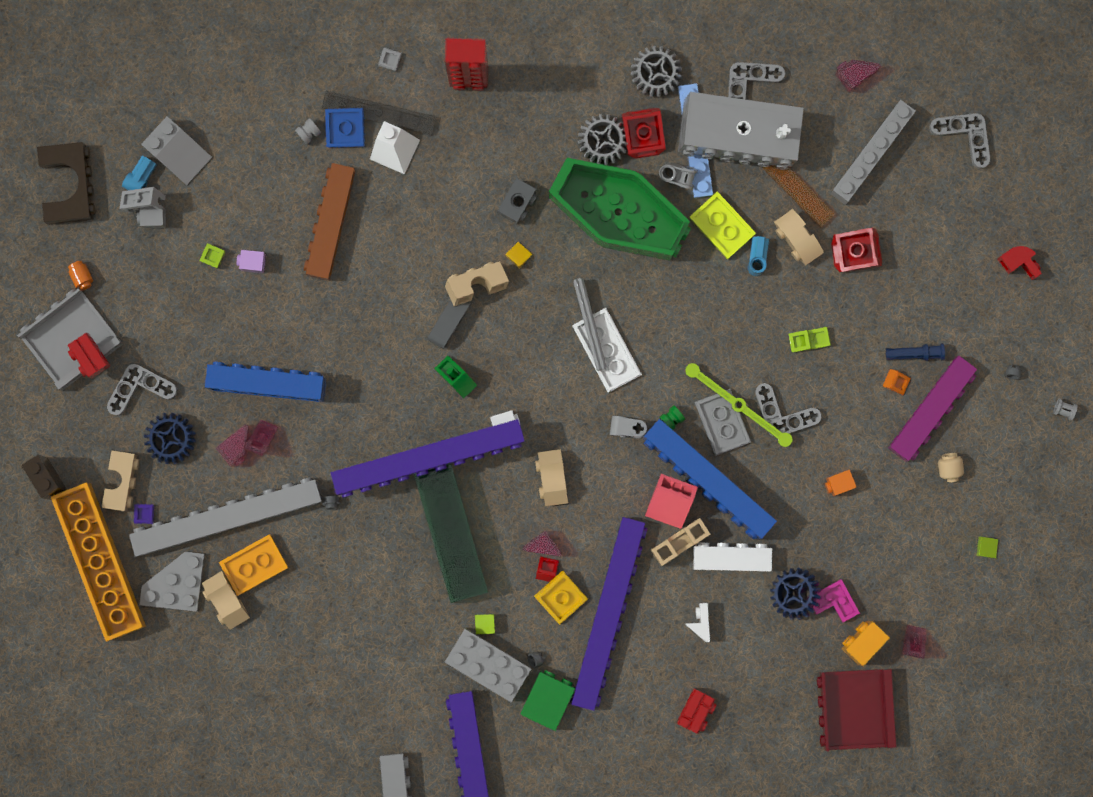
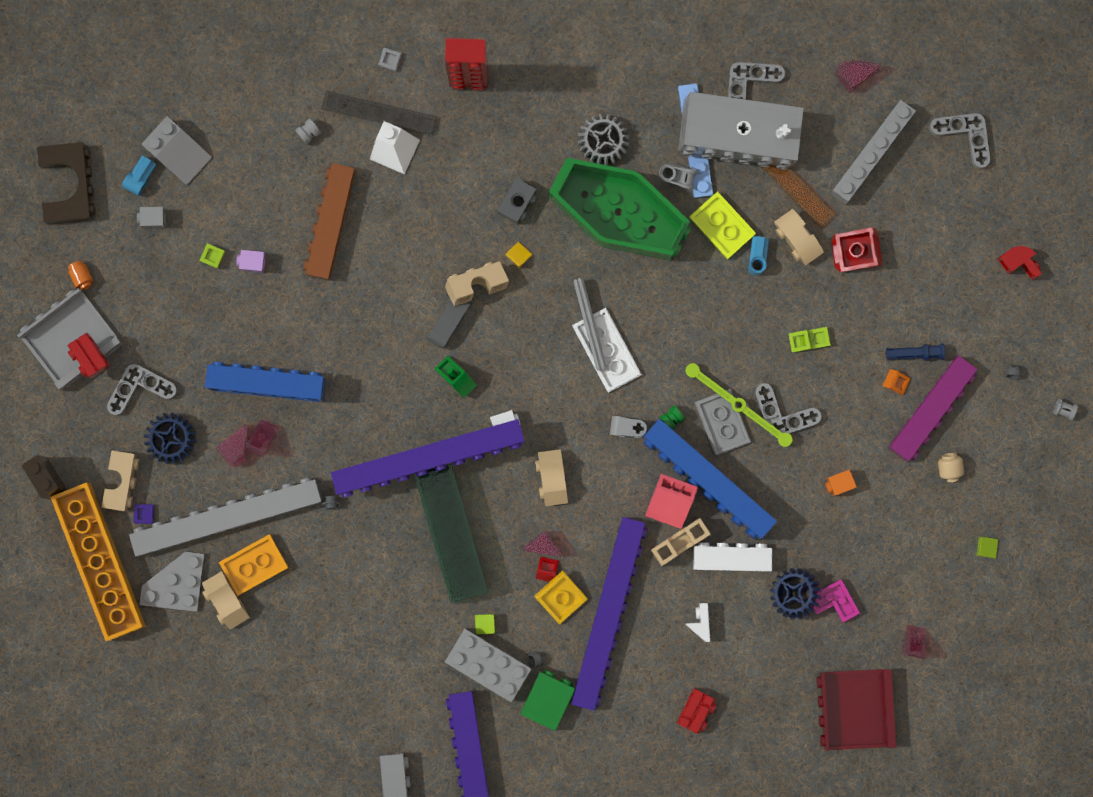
(141, 198): light grey hinge -> none
(345, 127): blue tile -> none
(644, 132): red slope -> none
(671, 80): light grey gear -> none
(864, 643): light orange brick -> none

